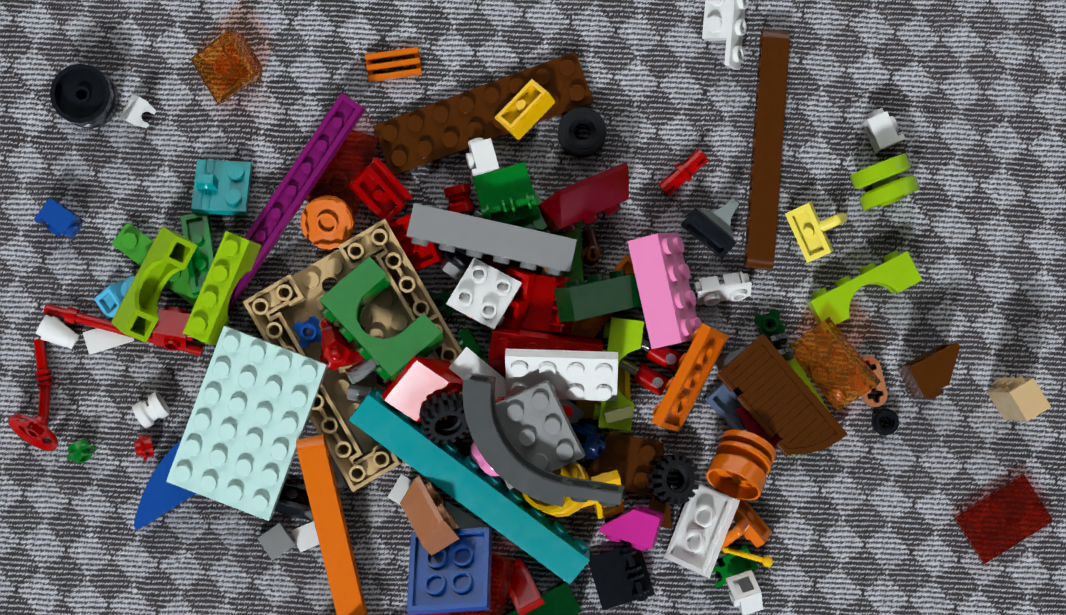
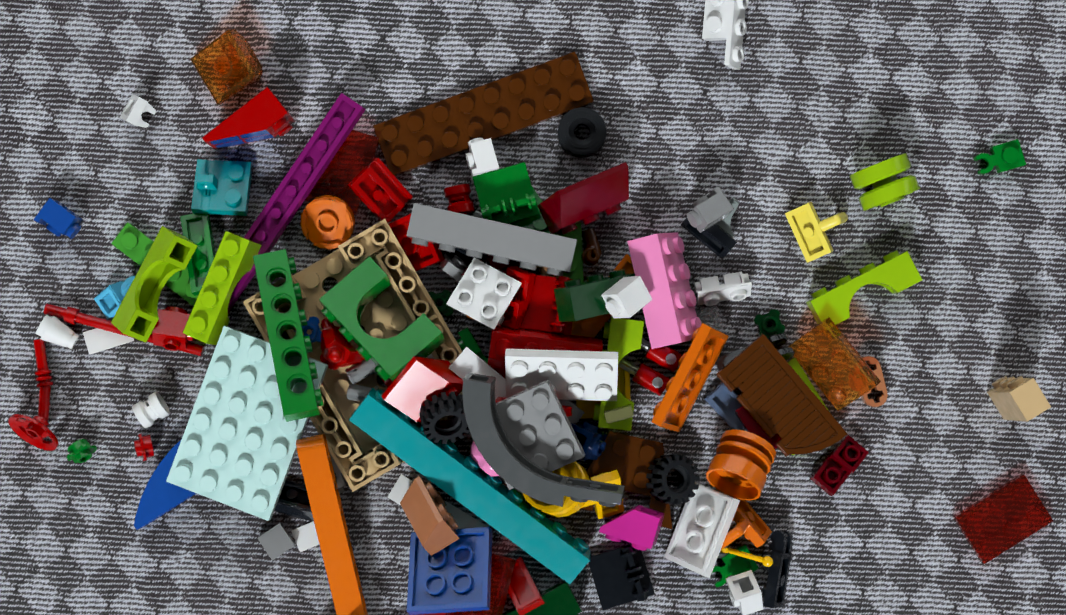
(68, 94): black wheel -> none
(255, 121): none -> red slope
(269, 267): none -> green brick
(393, 54): orange tile -> none
(525, 109): yellow slope -> none
(626, 297): none -> white brick
(683, 172): red pin -> none
(709, 210): none -> light grey brick
(767, 149): reddish brown beam -> none
(776, 585): none -> black hinge
(839, 465): none -> dark red slope
(882, 130): white brick -> none
(893, 421): black plate -> none
(931, 371): reddish brown slope -> none
(1003, 157): none -> green plate

